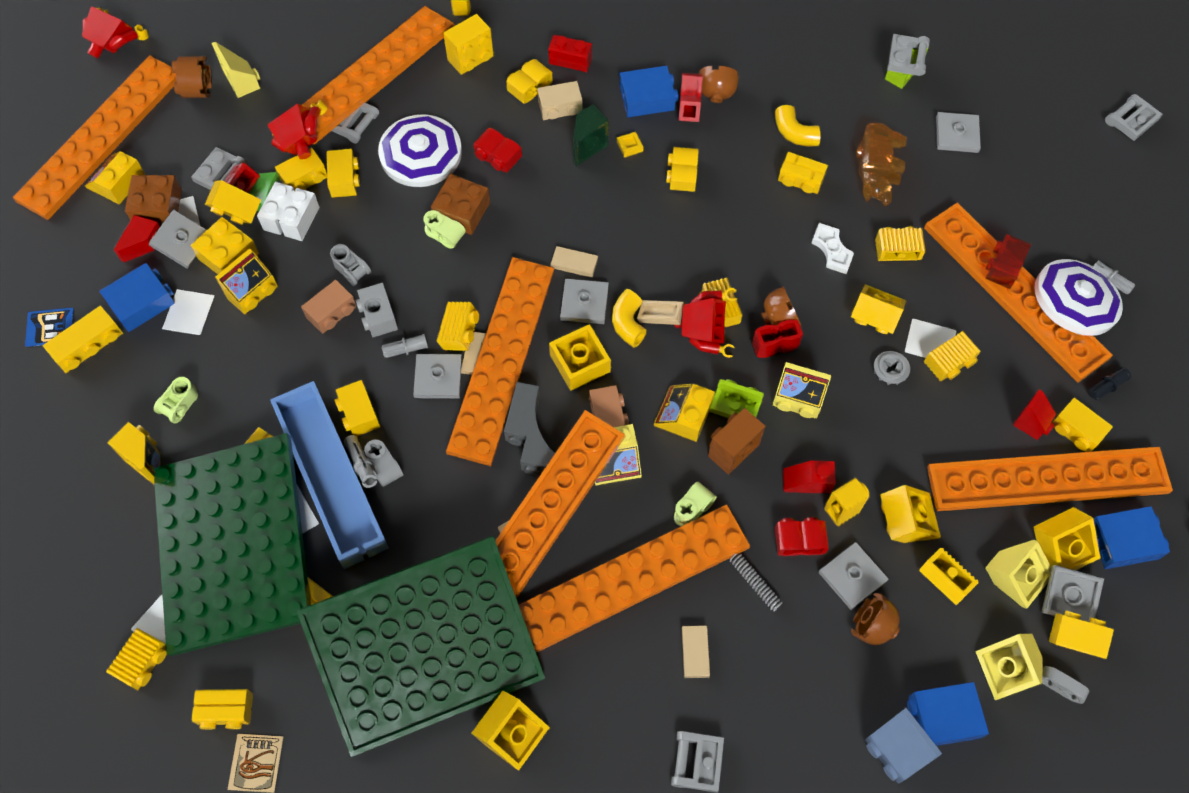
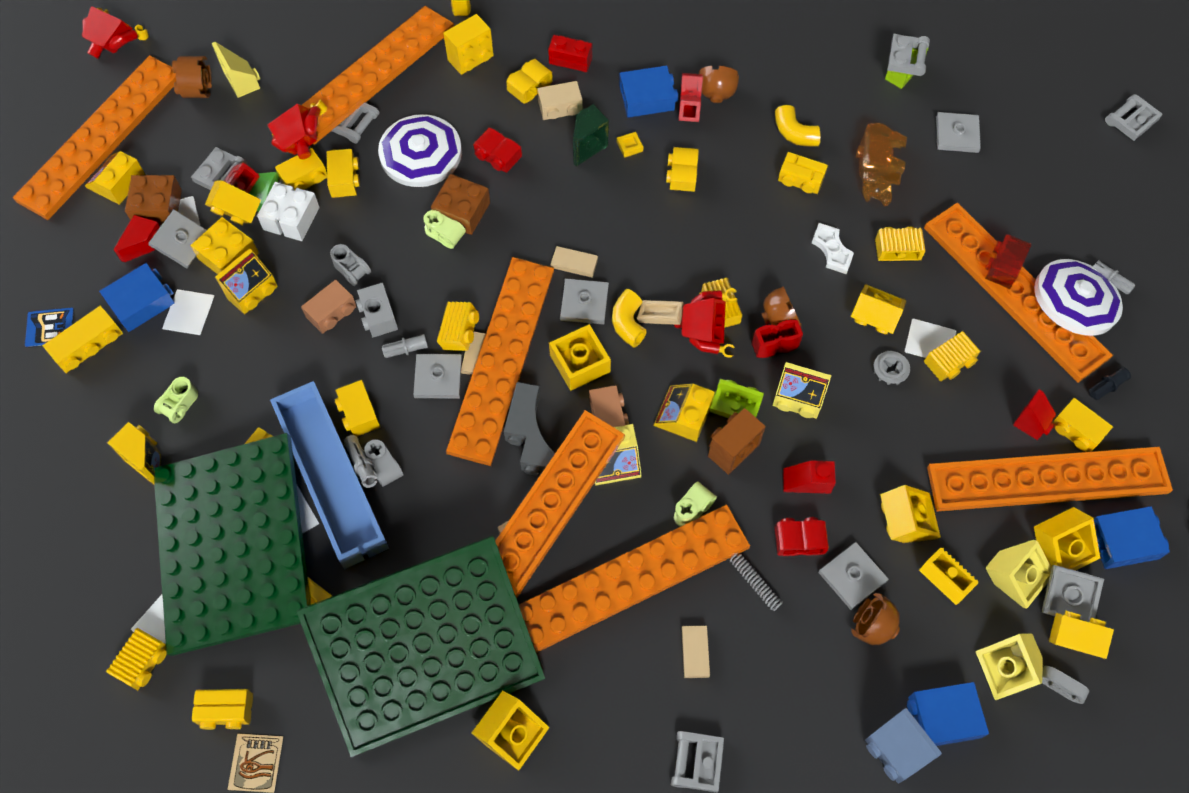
(847, 501): yellow brick -> none

